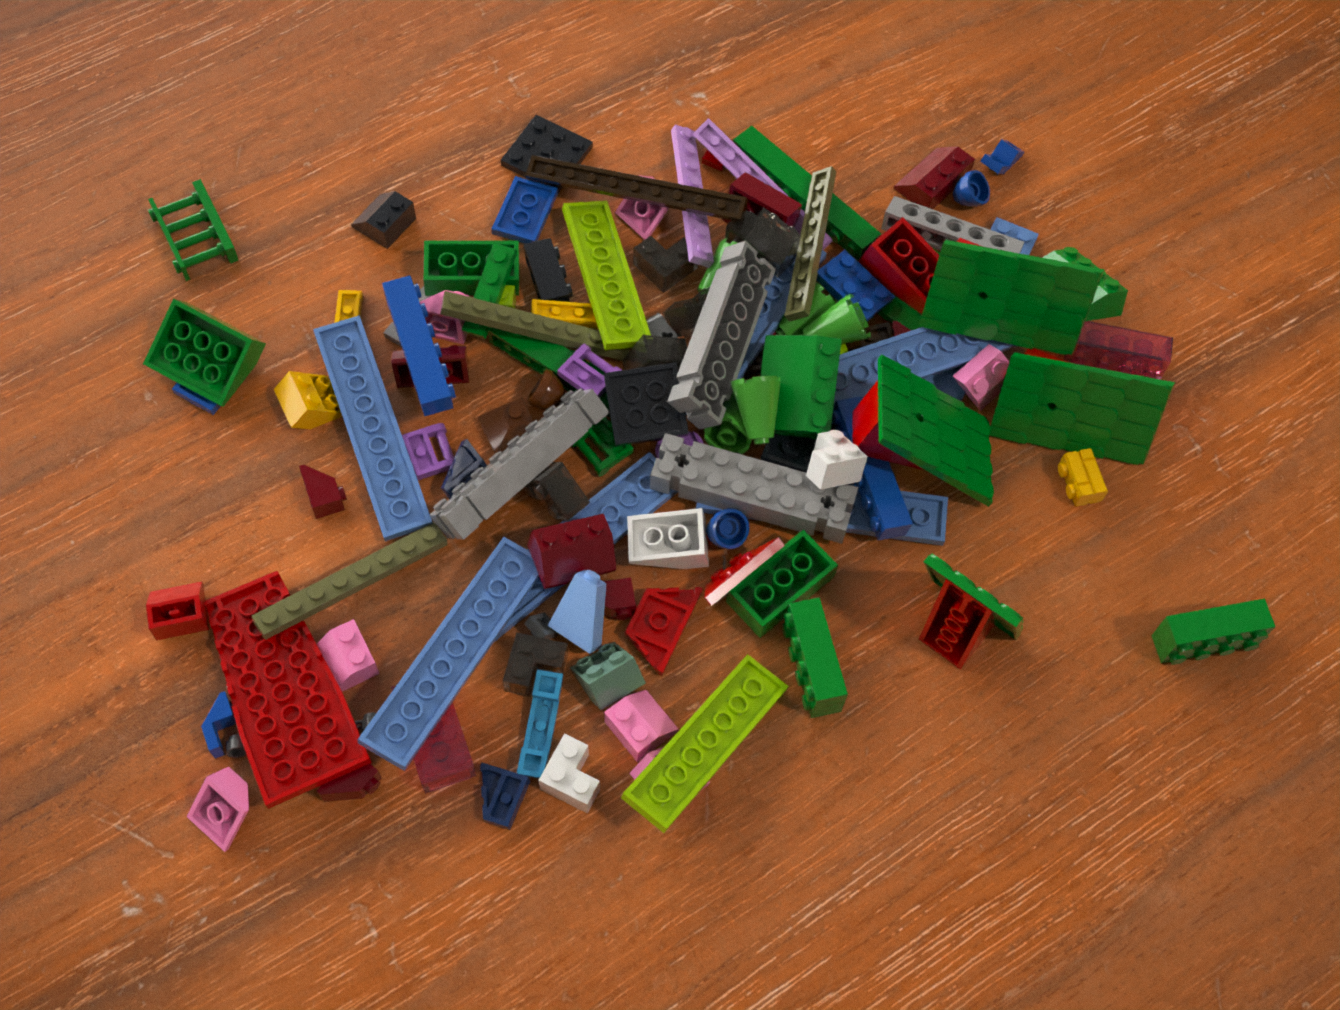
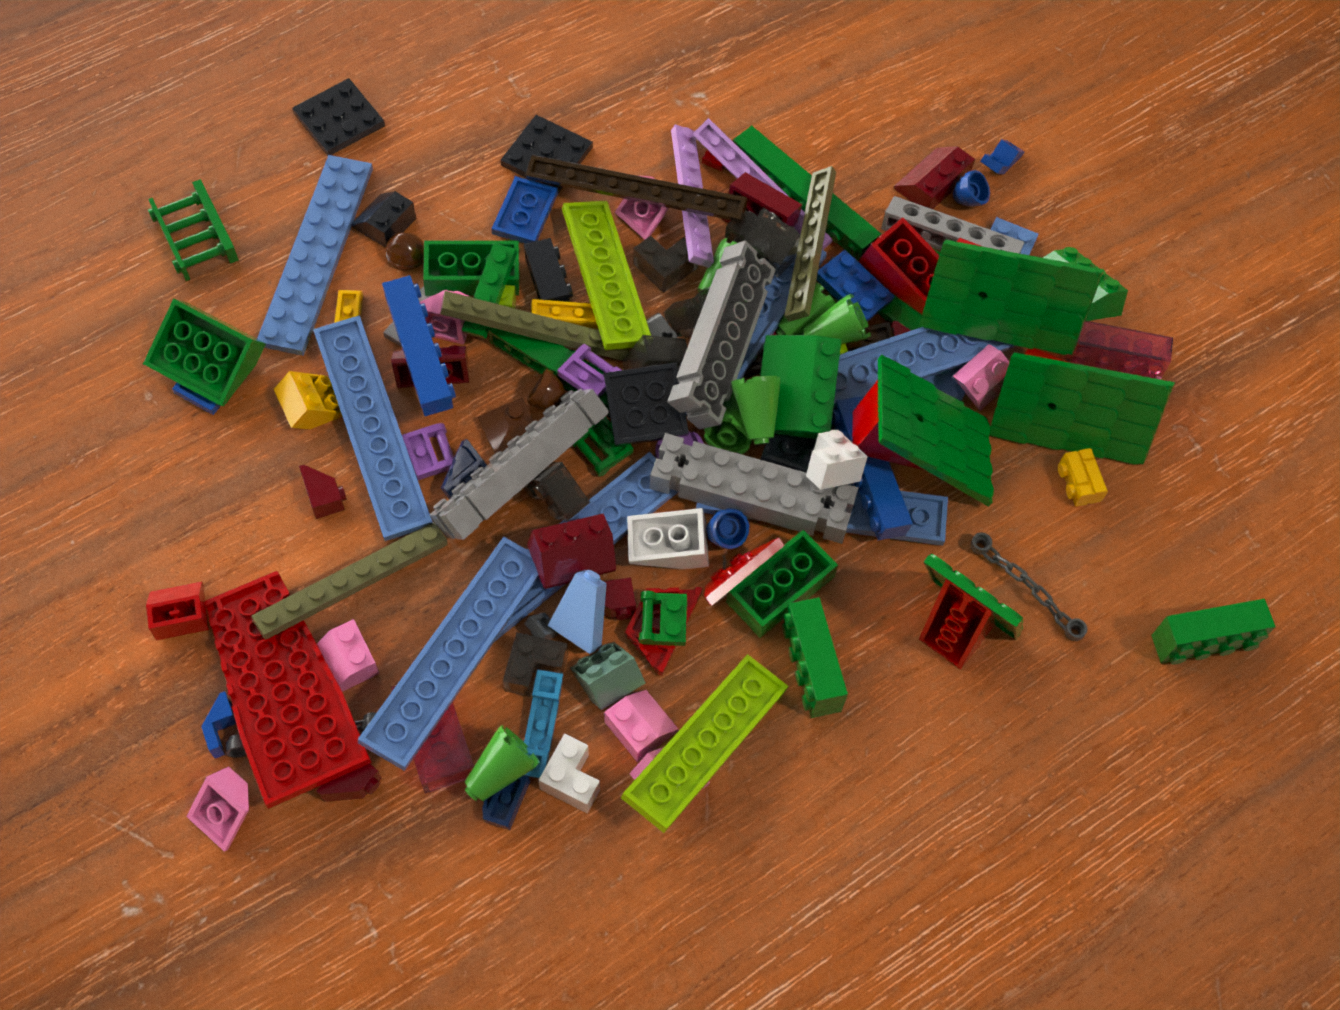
(315, 255): none -> medium blue plate
(338, 117): none -> black plate
(405, 251): none -> reddish brown hat
(499, 765): none -> bright green cone
(672, 619): none -> green plate
(1076, 624): none -> dark grey piece

